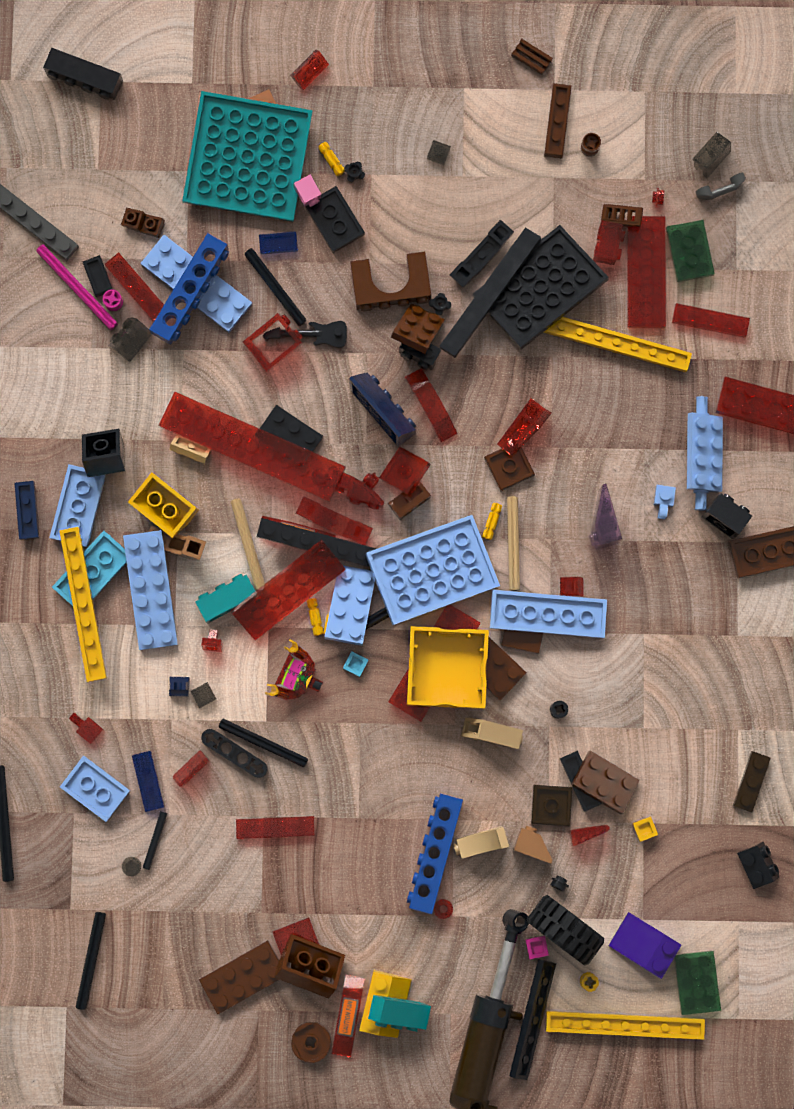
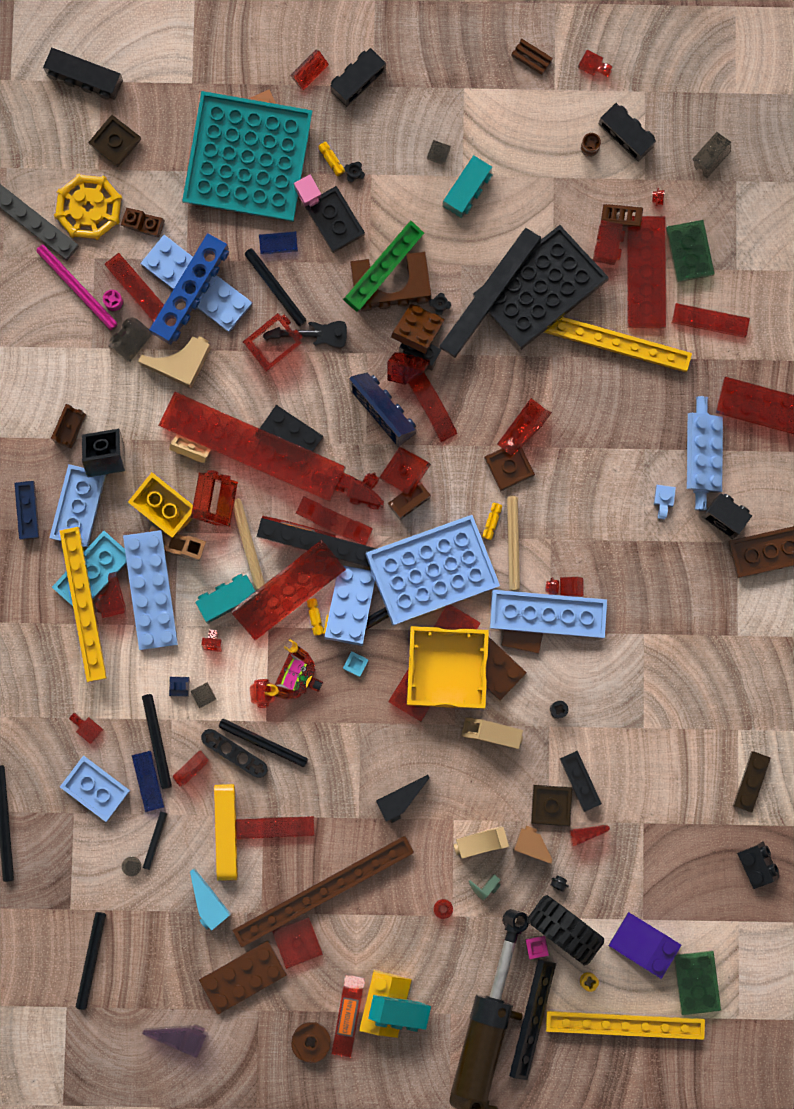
(68, 426): none -> reddish brown hinge
(80, 199): none -> yellow plate
(97, 275): black tile -> none
(112, 600): none -> clear red arch
(114, 140): none -> dark brown plate
(156, 741): none -> black axle
(183, 365): none -> tan arch
(183, 1038): none -> clear purple slope
(204, 496): none -> clear red window
(209, 905): none -> medium azure slope
(225, 832): none -> yellow beam
(257, 693): none -> clear red head
(310, 966): reddish brown slope -> none
(323, 891): none -> reddish brown plate
(358, 76): none -> black brick
(383, 266): none -> green plate
(398, 801): none -> black slope
(405, 368): none -> clear red slope
(427, 903): blue brick -> none
(468, 187): none -> teal brick
(482, 254): black slope -> none
(491, 886): none -> sand green plate
(552, 586): none -> clear red plate
(557, 120): reddish brown tile -> none
(593, 63): none -> clear red plate
(605, 527): clear purple slope -> none
(605, 782): reddish brown plate -> none
(627, 131): none -> black brick
(645, 829): yellow plate -> none
(706, 194): dark grey bar -> none

